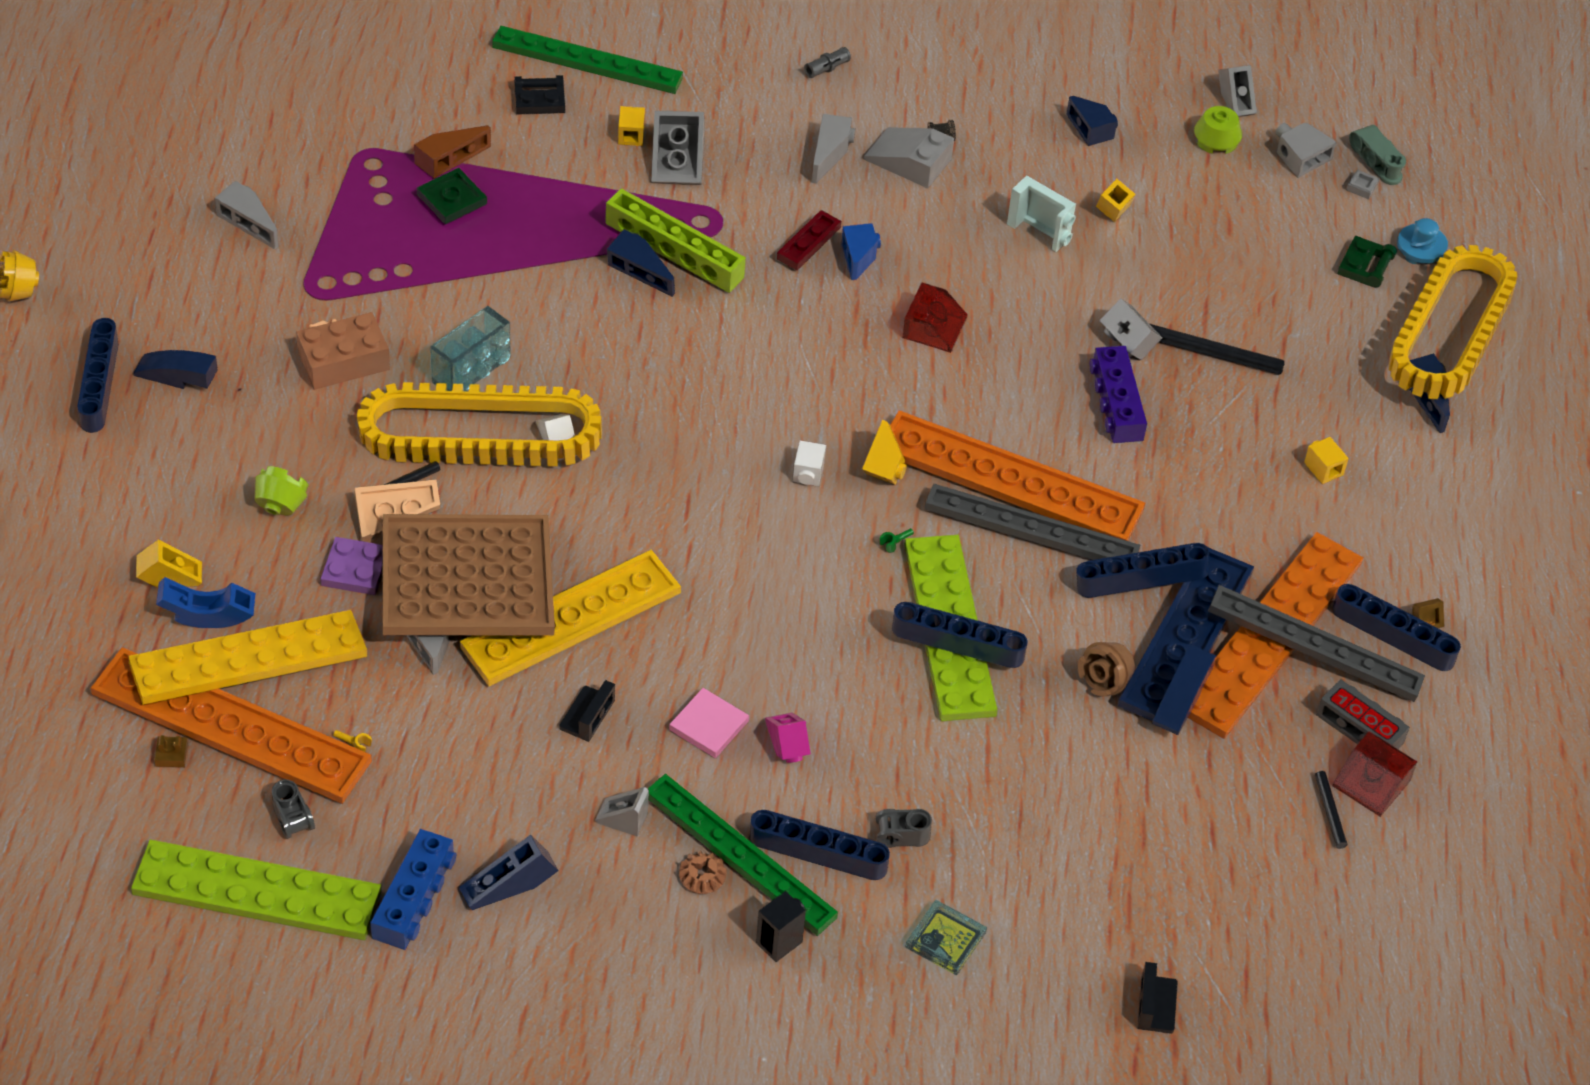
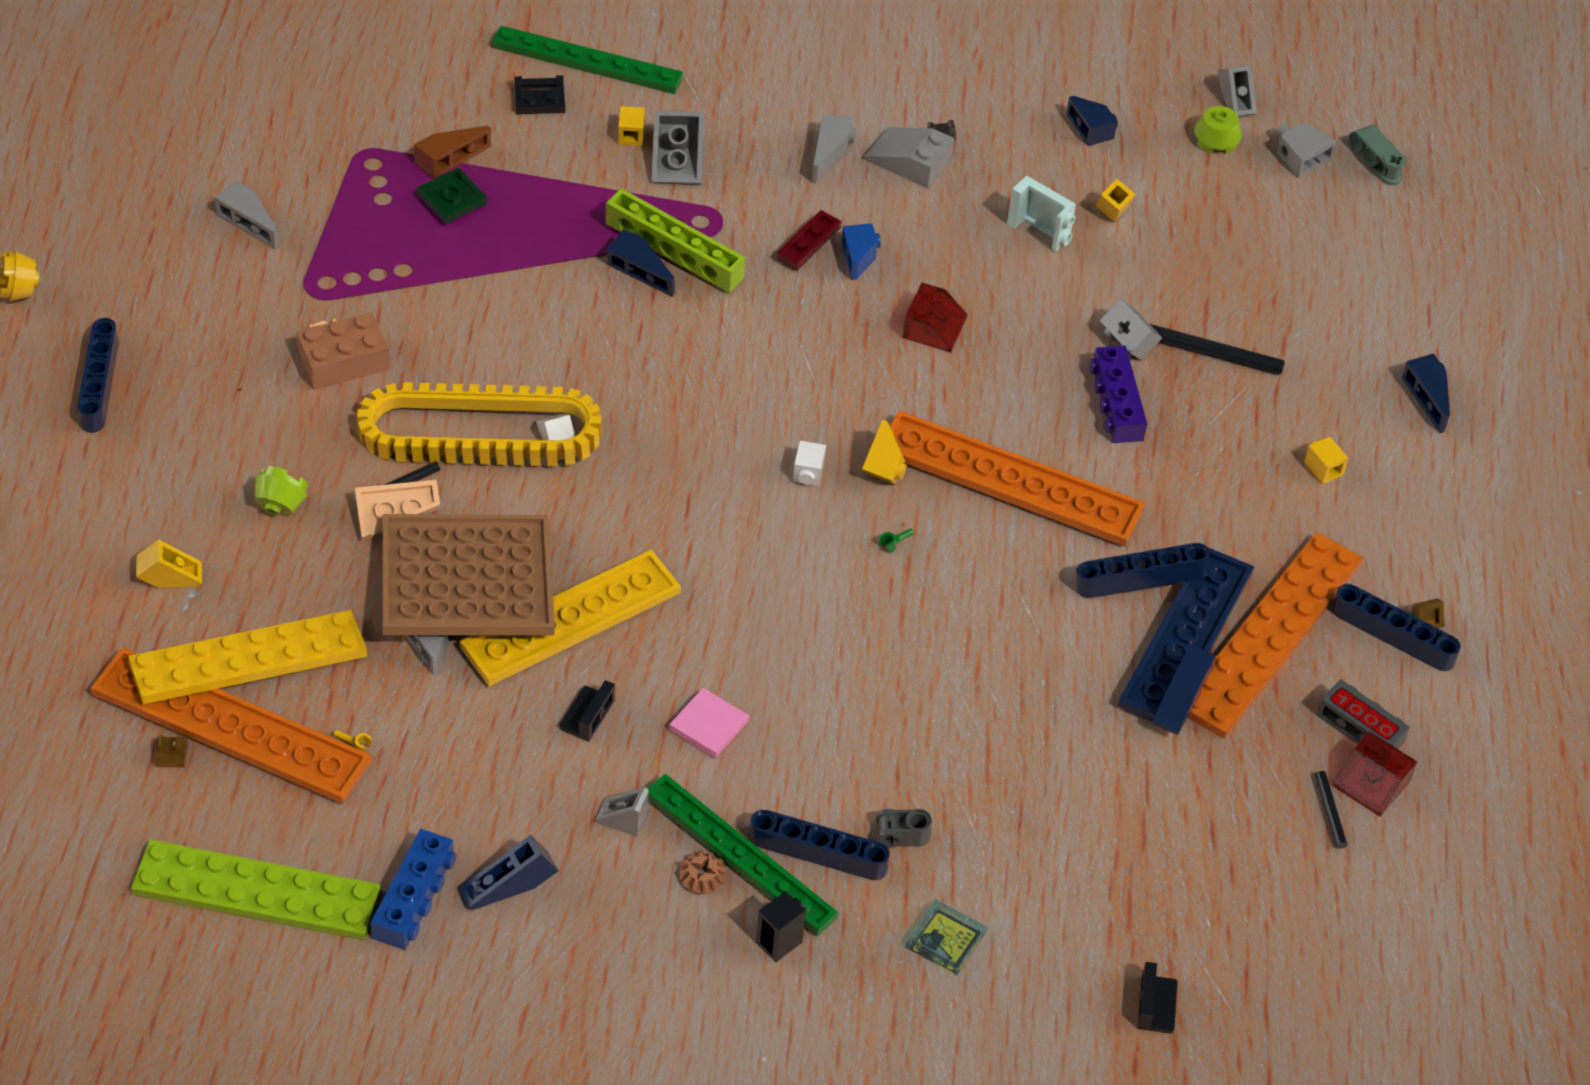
(178, 368): dark blue slope -> none
(206, 609): blue arch -> none
(293, 812): dark grey piece -> none
(354, 566): medium lavender plate -> none
(471, 350): clear light blue brick -> none
(788, 736): dark pink slope -> none
(827, 62): dark grey pin -> none
(942, 583): lime plate -> none
(959, 634): dark blue beam -> none
(1026, 524): dark grey plate -> none
(1106, 667): medium nougat cone -> none
(1316, 643): dark grey plate -> none
(1359, 258): dark green plate -> none
(1363, 184): light grey tile -> none
(1422, 242): dark azure plate -> none
(1455, 380): yellow piece -> none

